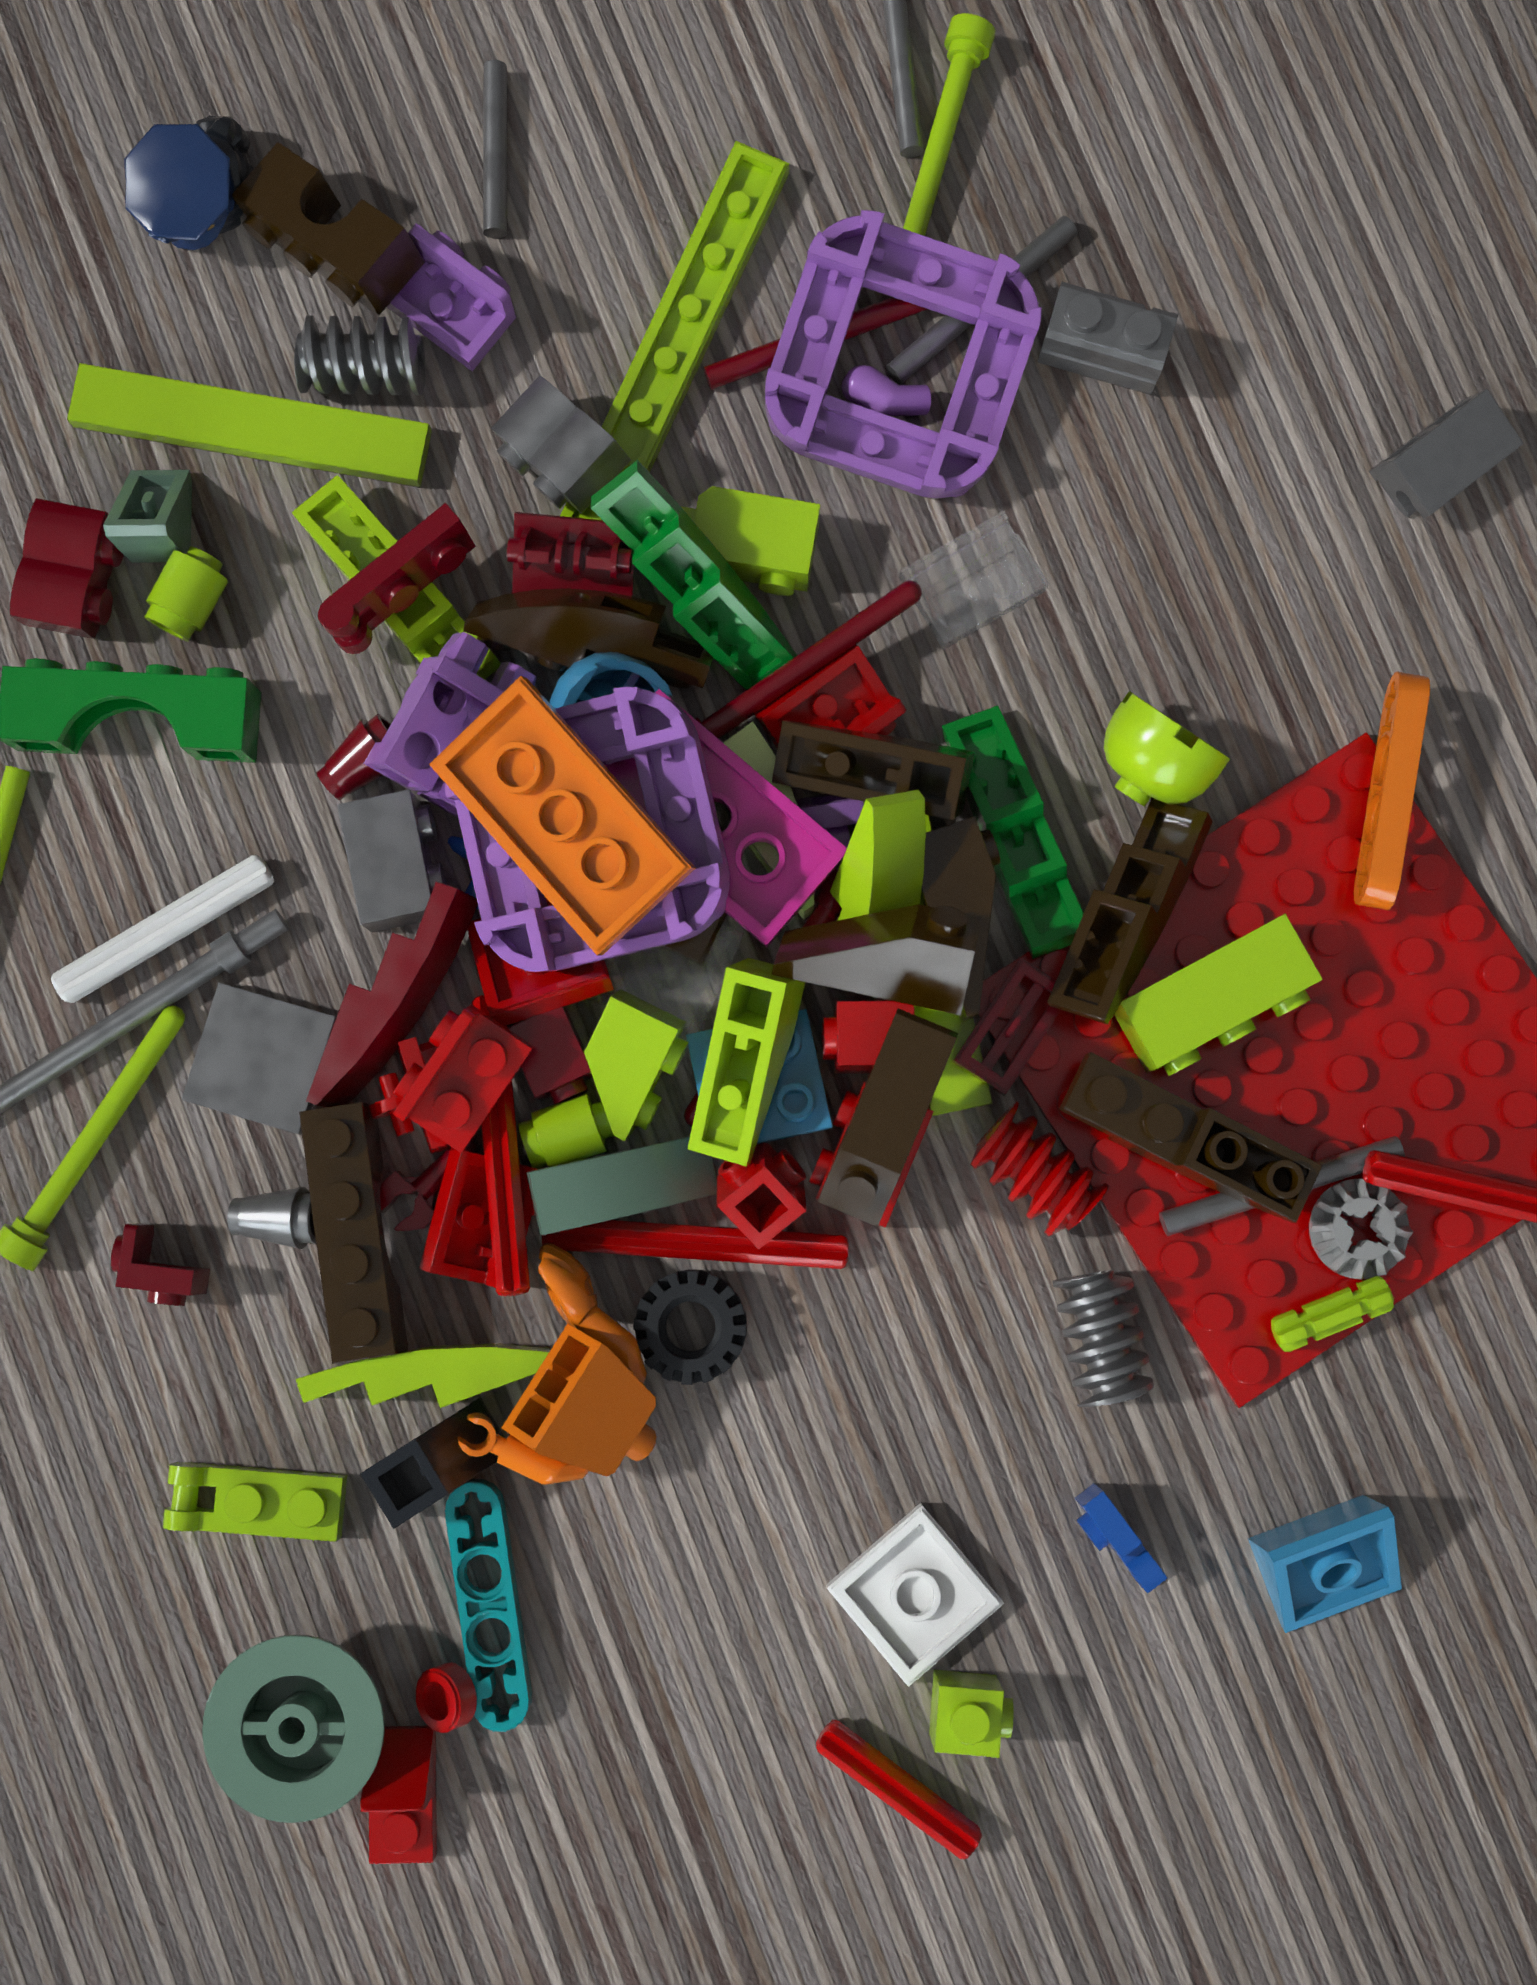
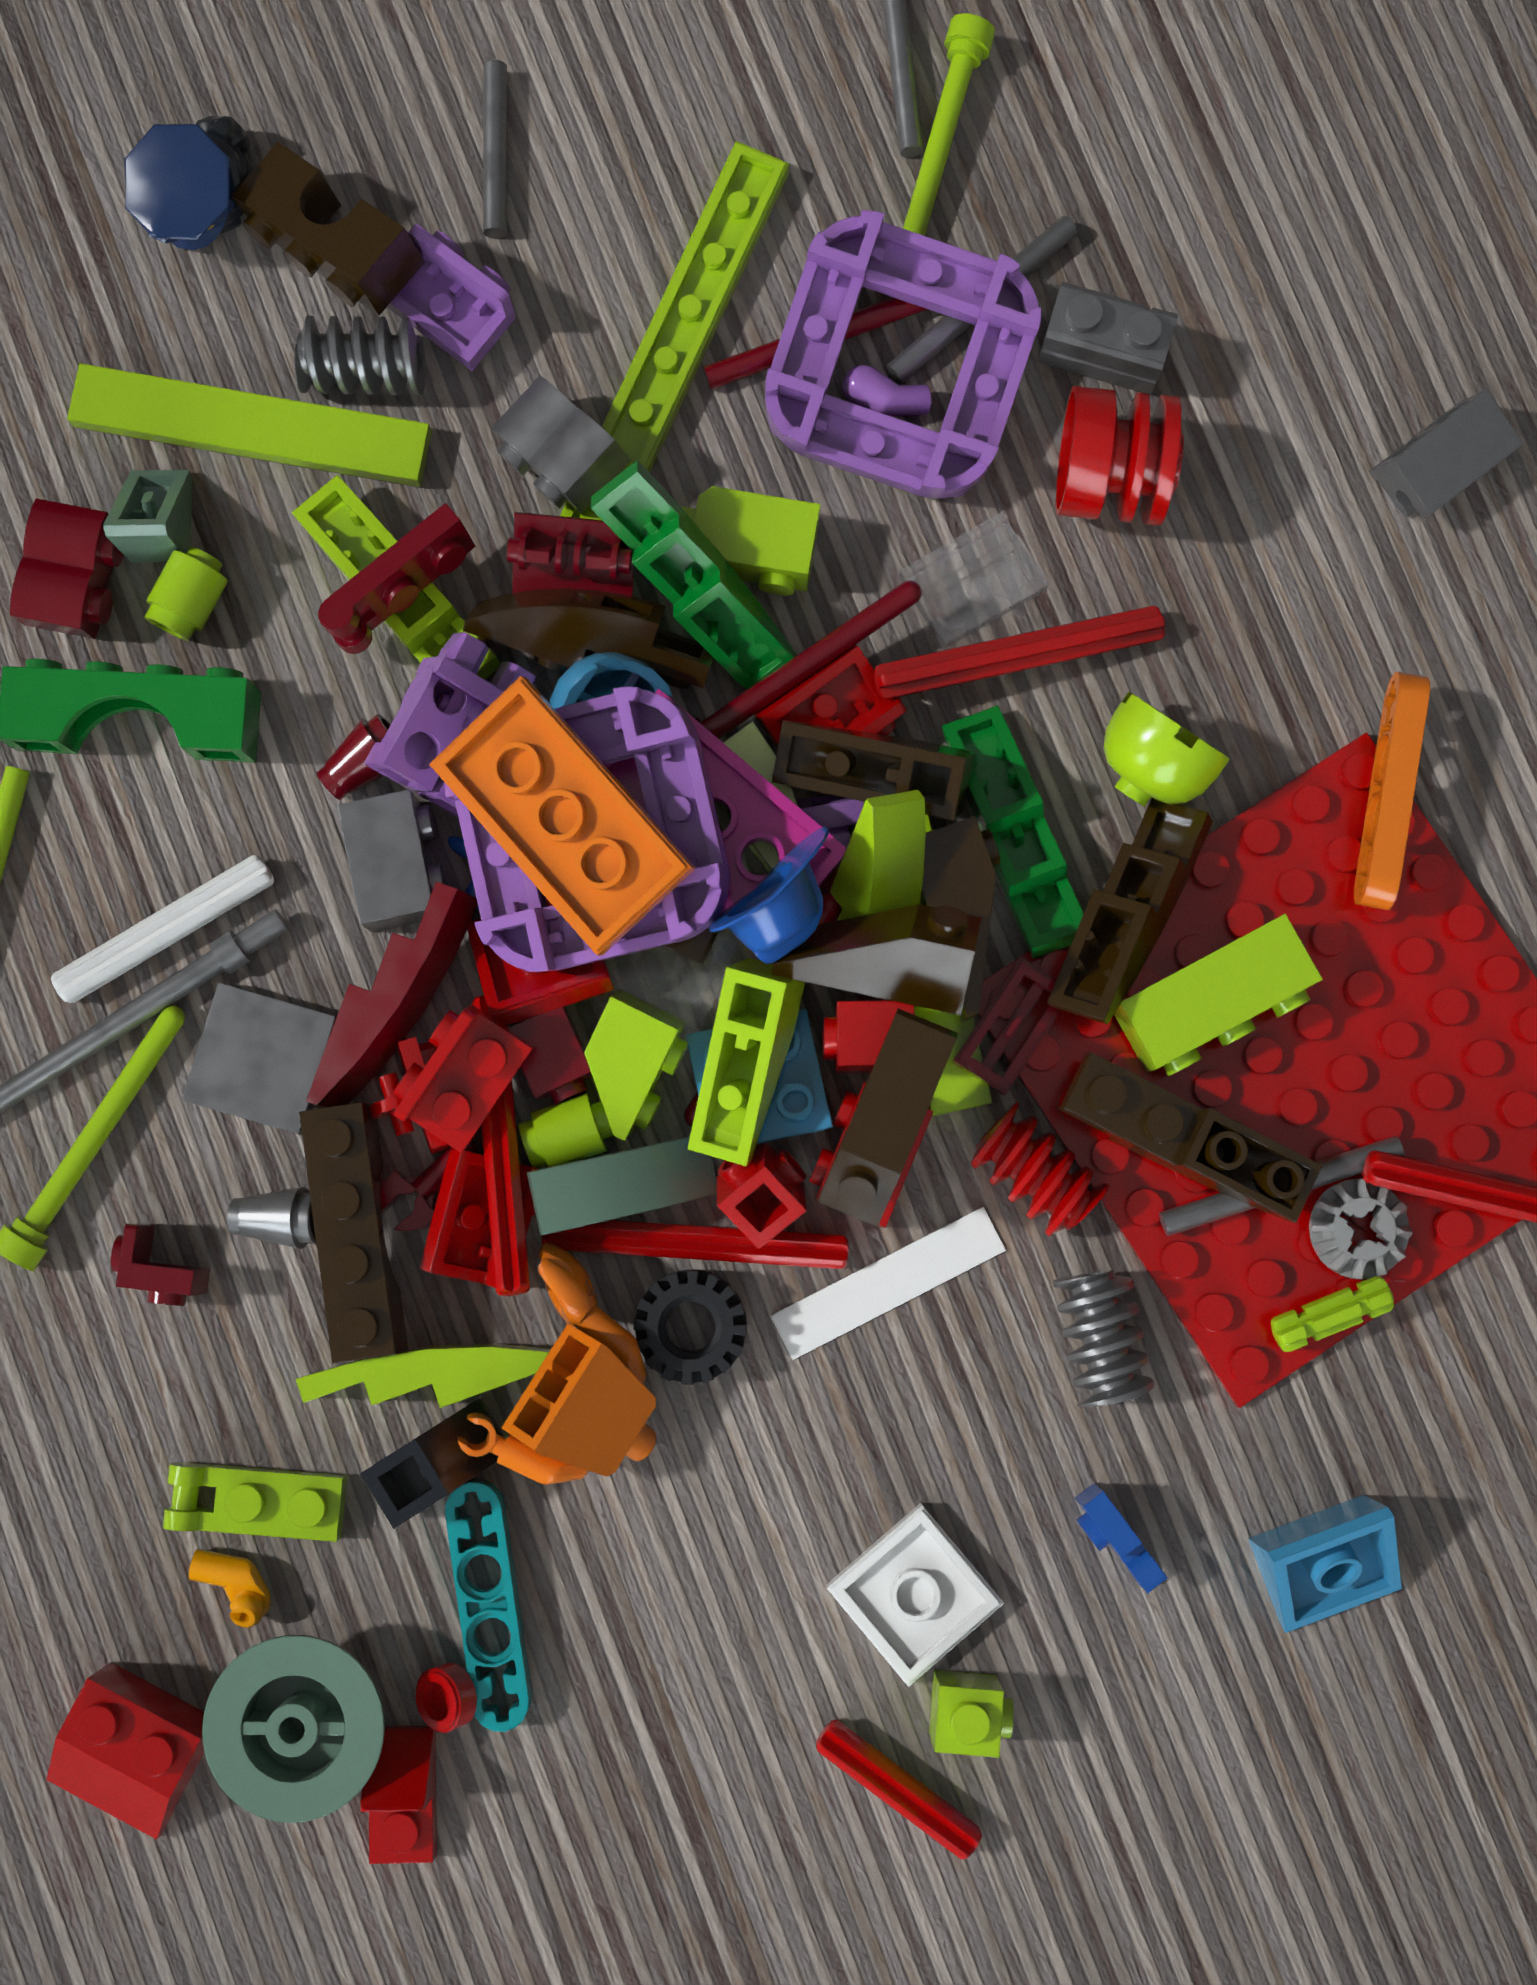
(128, 1748): none -> red slope
(241, 1581): none -> light orange arm
(781, 907): none -> blue piece
(888, 1283): none -> white sticker
(1019, 652): none -> red axle
(1118, 455): none -> red wheel

